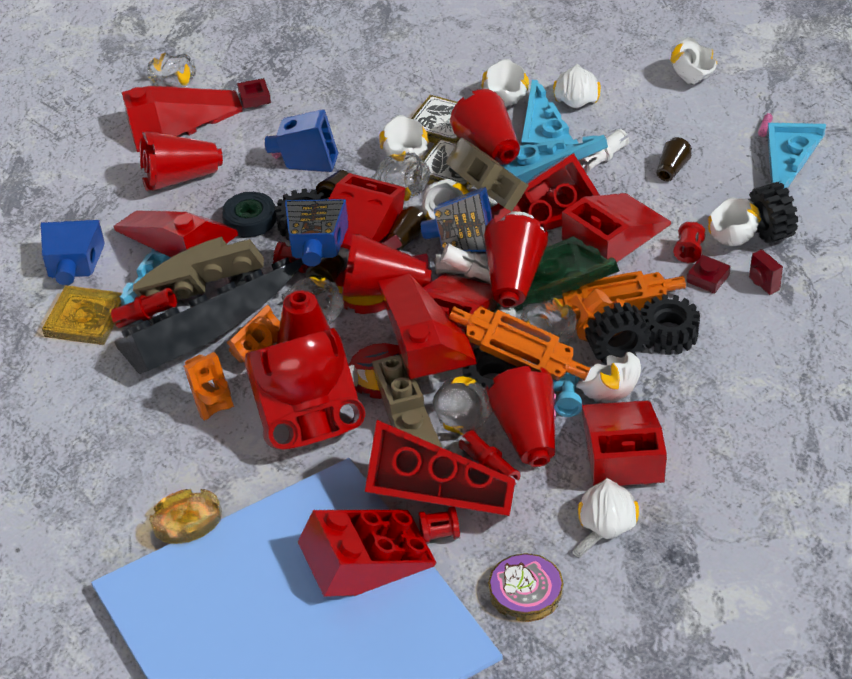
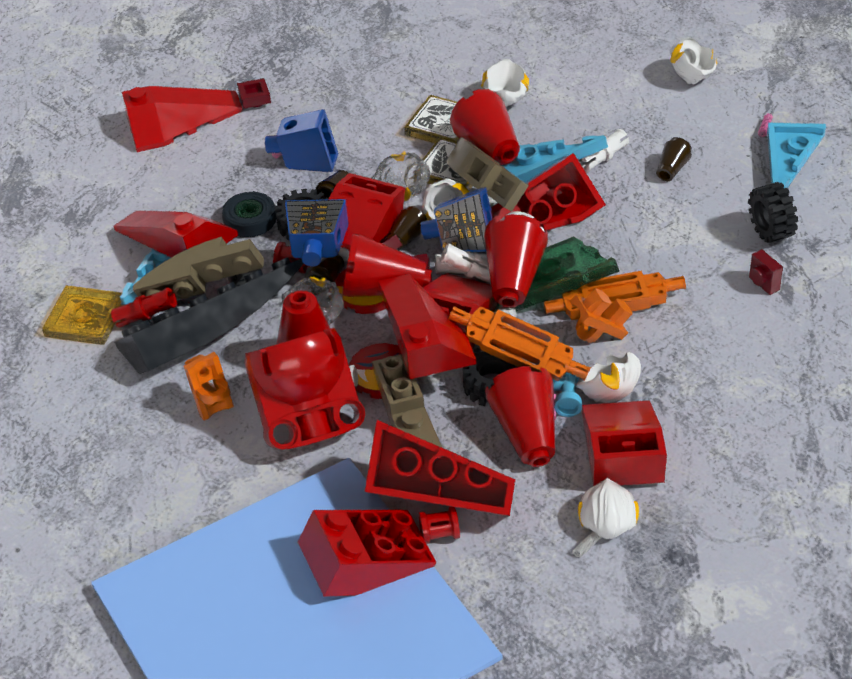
(71, 248): blue torso -> none
(171, 71): clear hair -> none
(176, 159): red cone -> none
(185, 516): clear yellow tile -> none
(255, 335): orange hips -> none
(403, 135): white hair -> none
(462, 405): clear hair -> none
(486, 455): red pin -> none
(525, 587): tile -> none
(543, 119): medium azure wing -> none
(552, 318): clear hair -> none
(576, 87): white hair -> none
(602, 331): black tyre -> none
(612, 224): red slope -> none
(675, 312): black tyre -> none
(692, 245): red bush -> none
(708, 274): dark red plate -> none
(734, 221): white hair -> none

